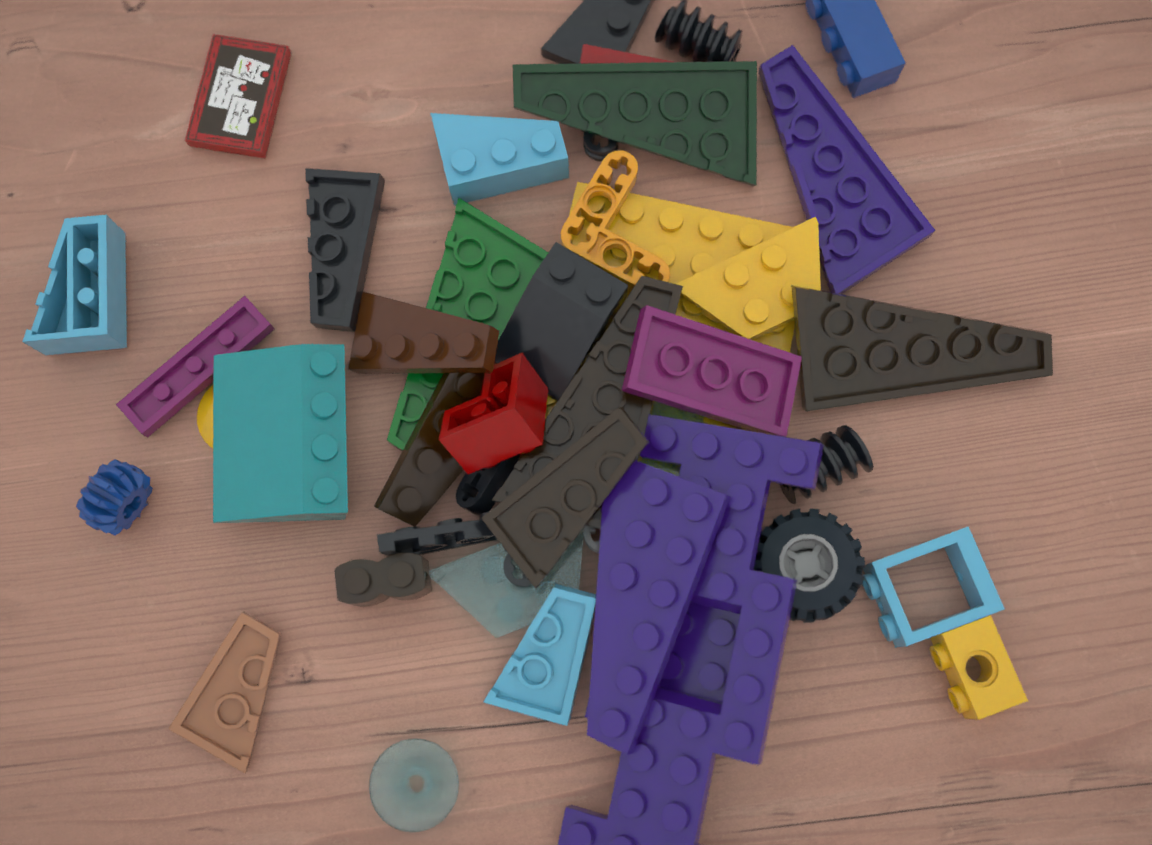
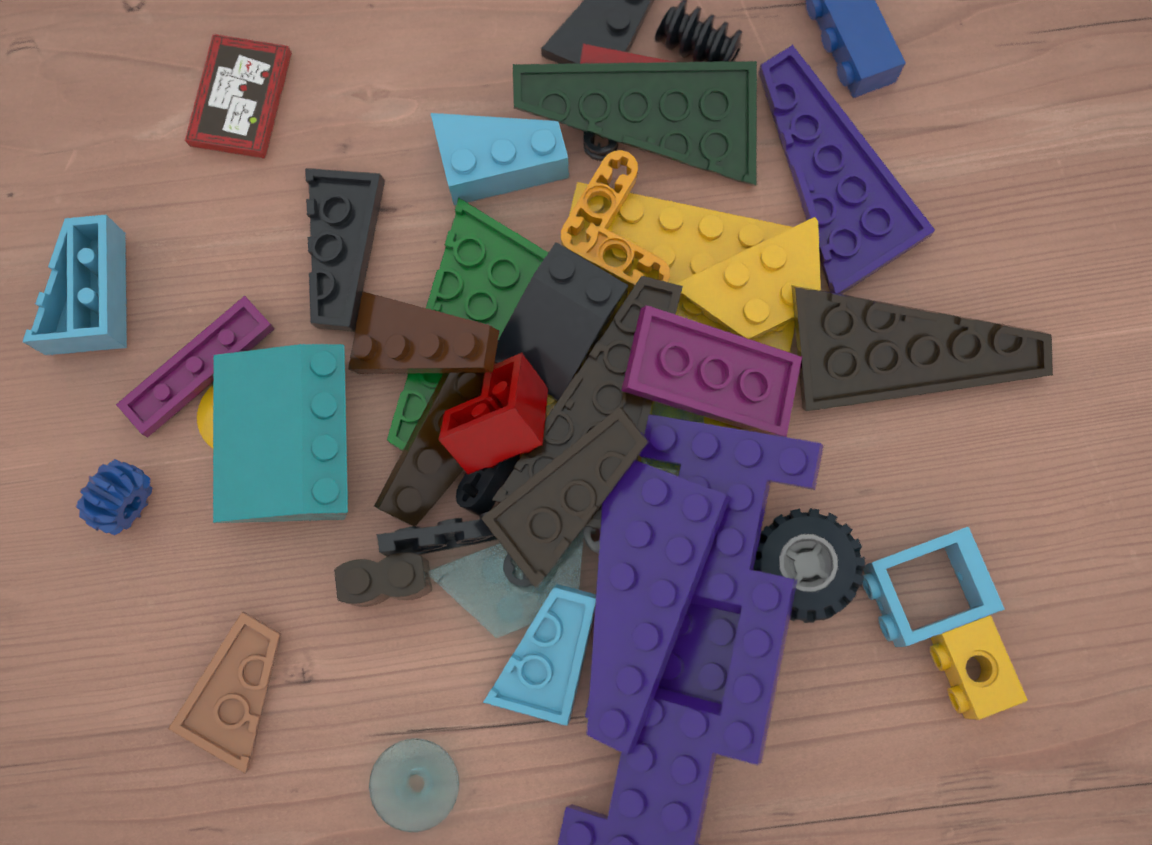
(840, 452): black piece -> none

